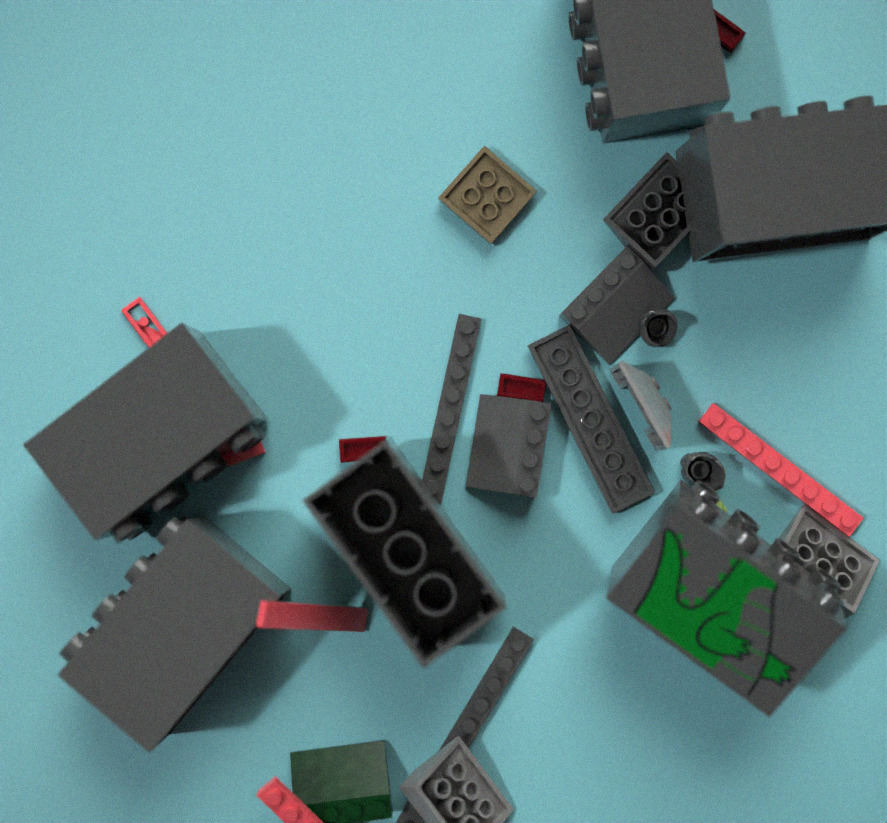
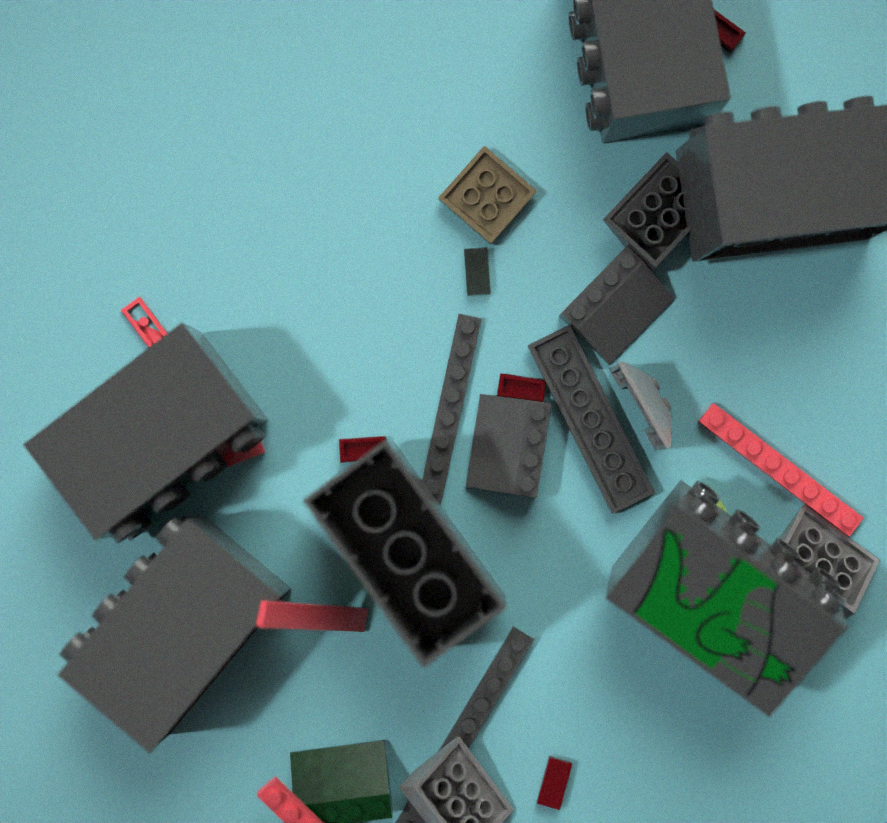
(477, 271): none -> clear smoke tile
(554, 783): none -> dark red tile
(658, 327): dark grey hat -> none
(704, 468): dark grey hair -> none

